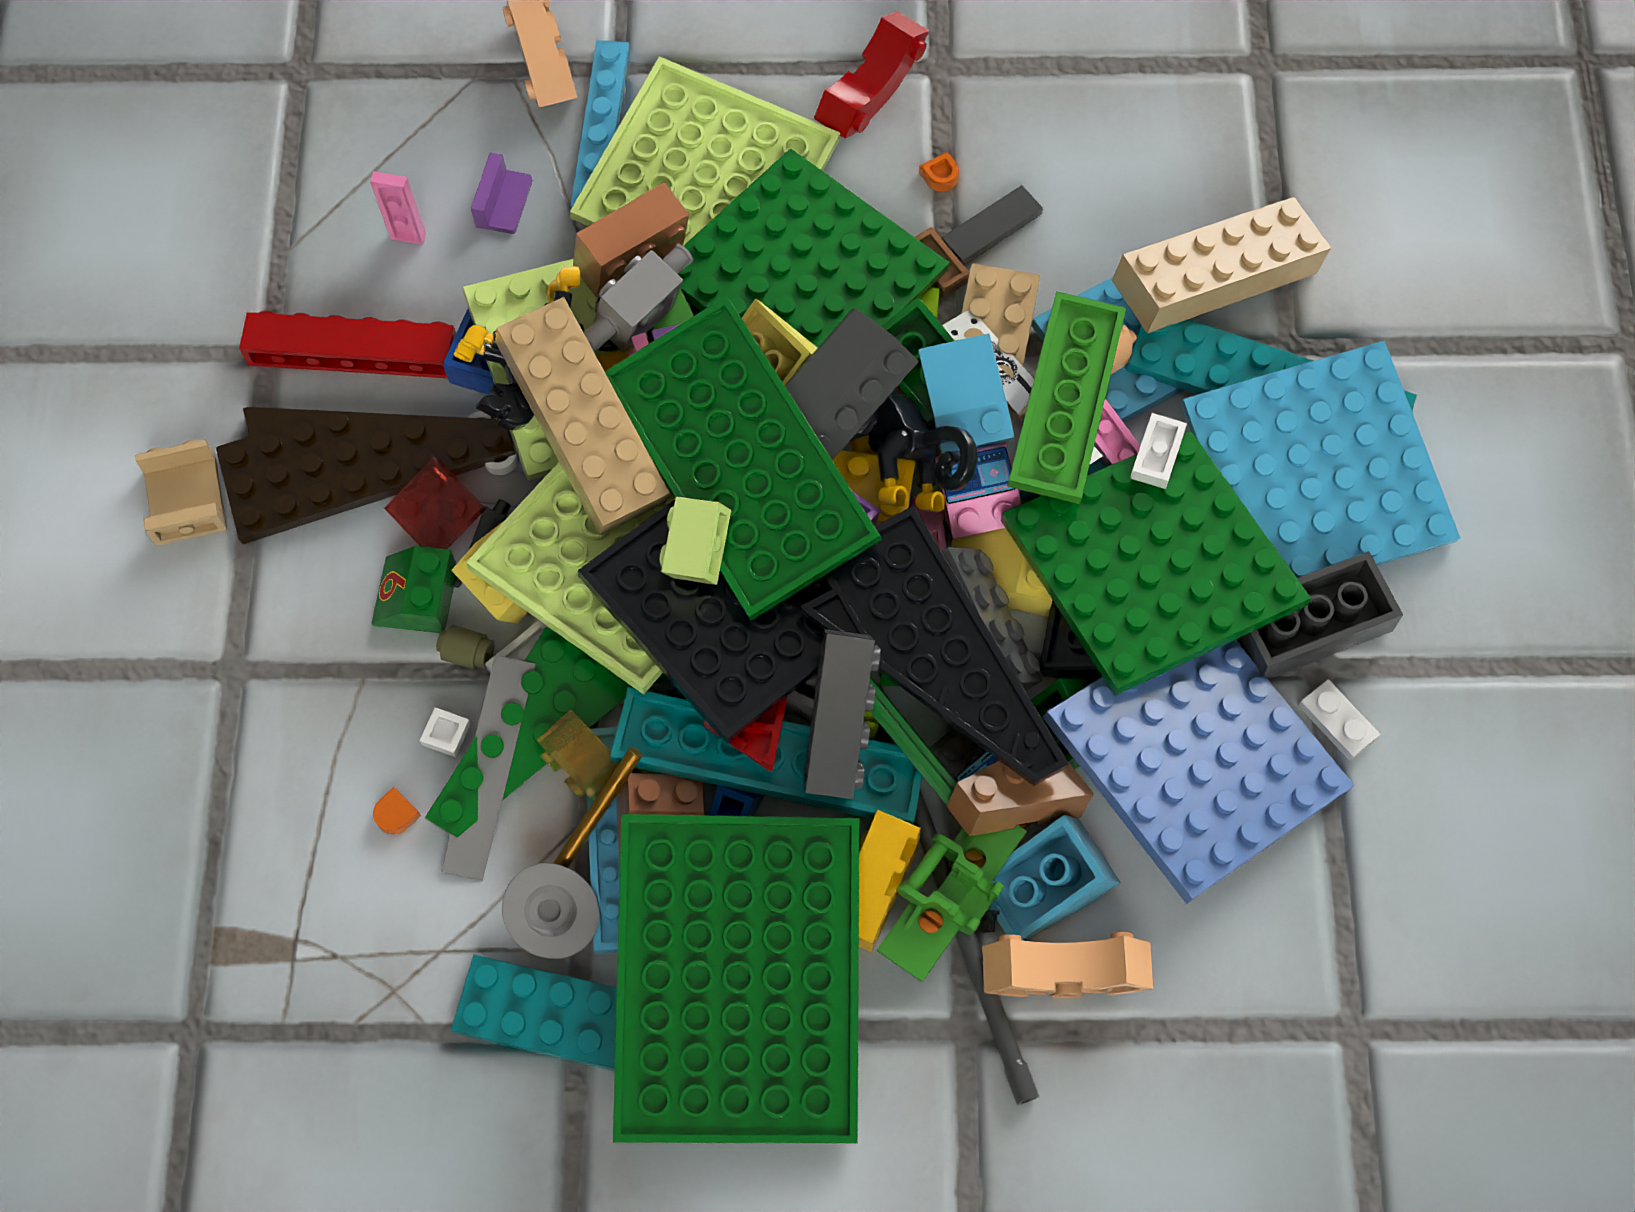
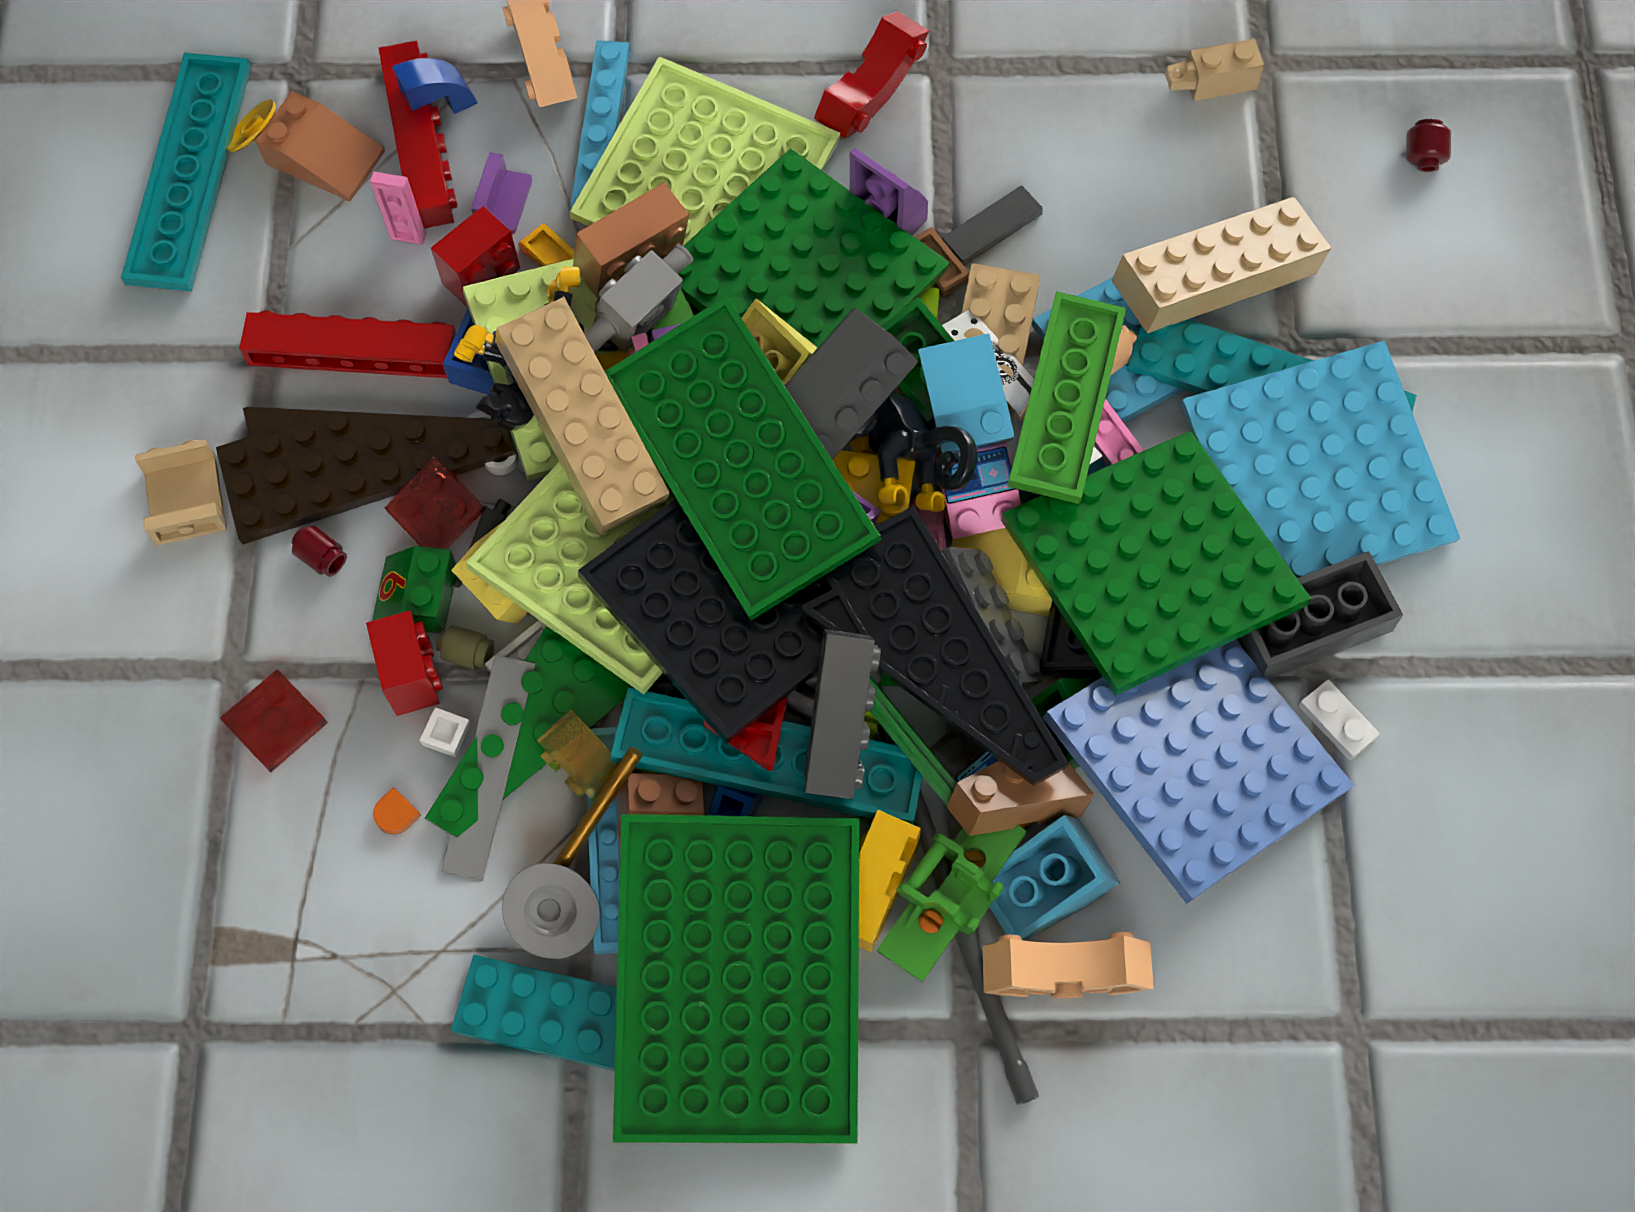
(186, 172): none -> teal plate
(252, 125): none -> yellow dish
(273, 720): none -> clear red plate
(318, 147): none -> nougat slope
(318, 551): none -> dark red brick
(405, 662): none -> red brick
(418, 142): none -> red brick
(431, 79): none -> blue brick
(475, 253): none -> red brick
(545, 247): none -> yellow tile
(695, 540): yellowish green brick -> none
(887, 193): none -> medium lavender slope
(940, 173): orange tile -> none
(987, 922): clear smoke piece -> none
(1158, 451): white plate -> none
(1218, 70): none -> tan hinge
(1428, 144): none -> dark red head

